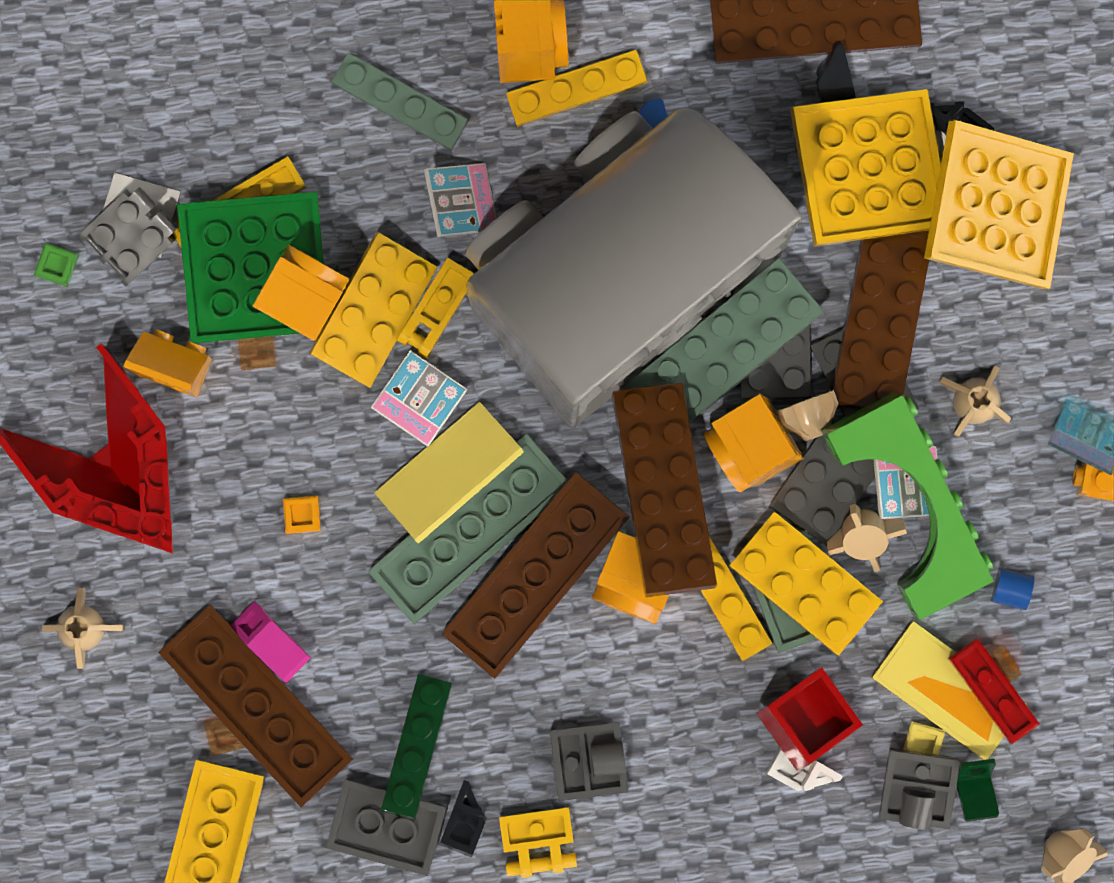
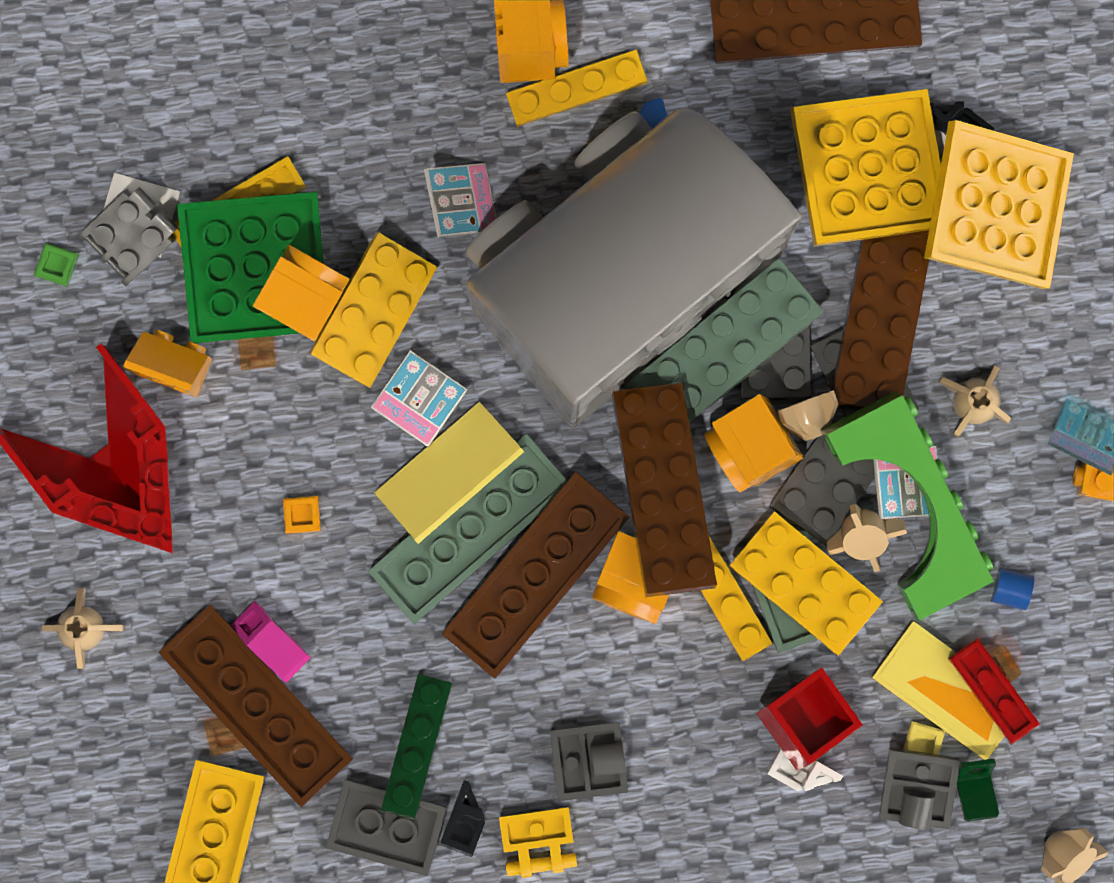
(399, 101): sand green plate -> none
(436, 307): yellow plate -> none
(834, 77): black slope -> none

